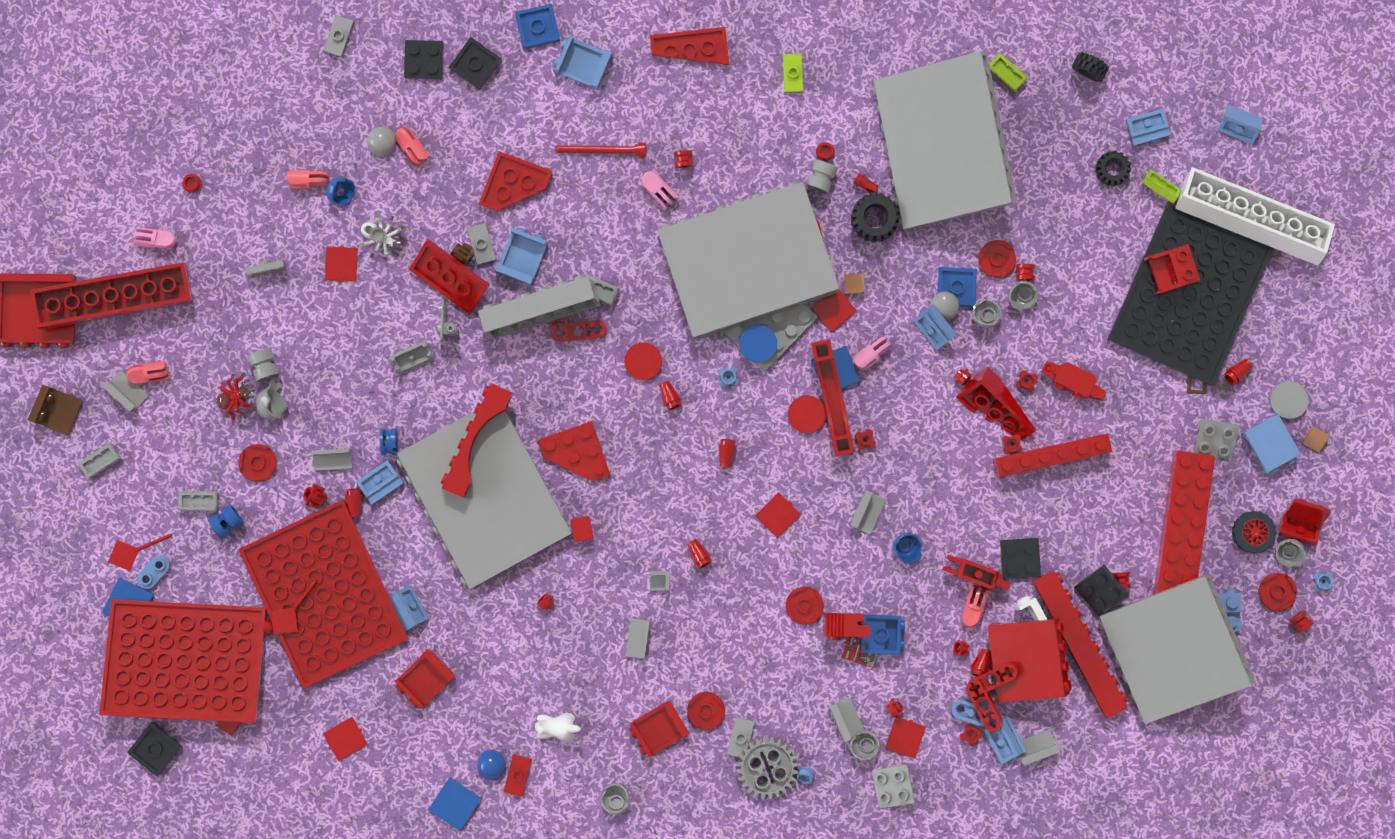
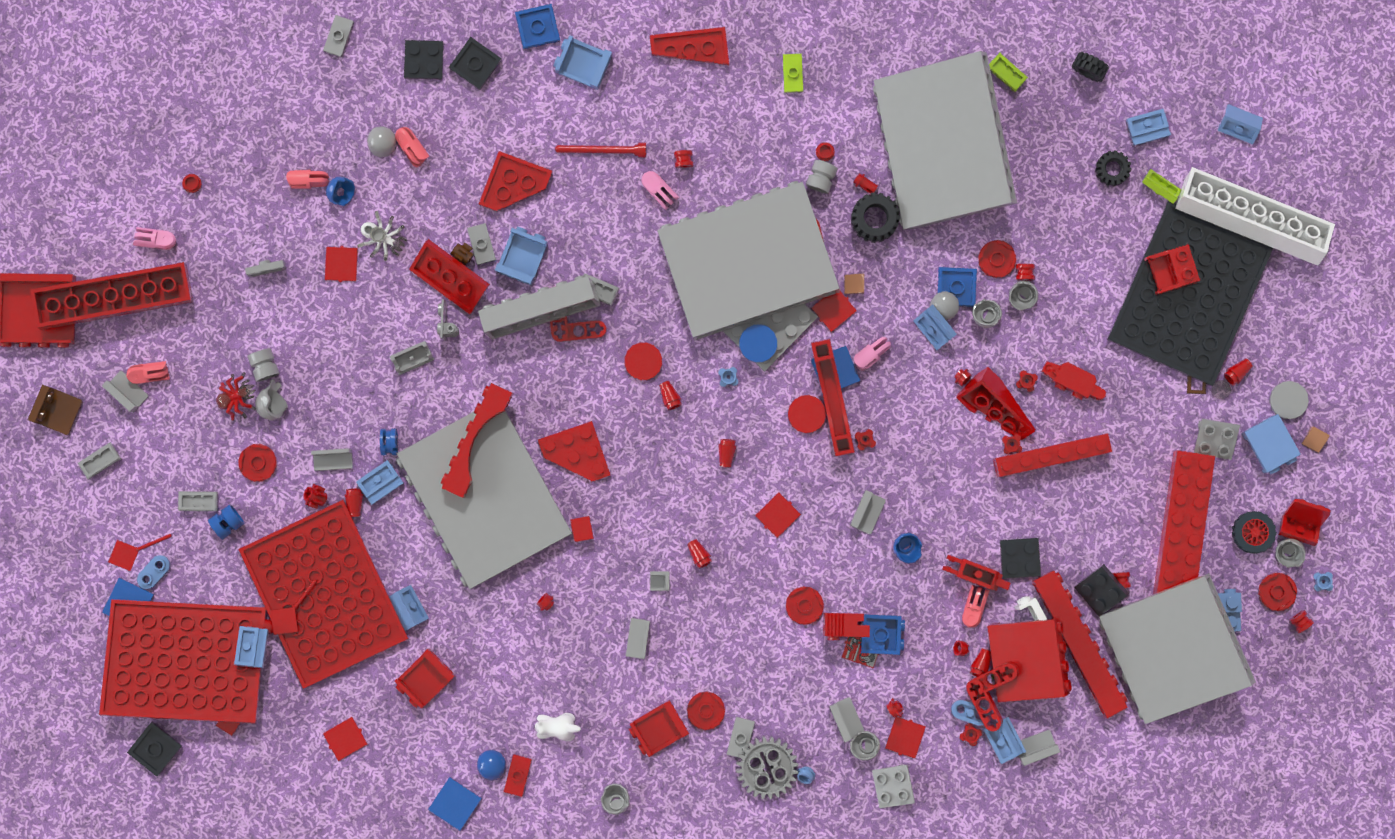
(251, 647): none -> medium blue plate

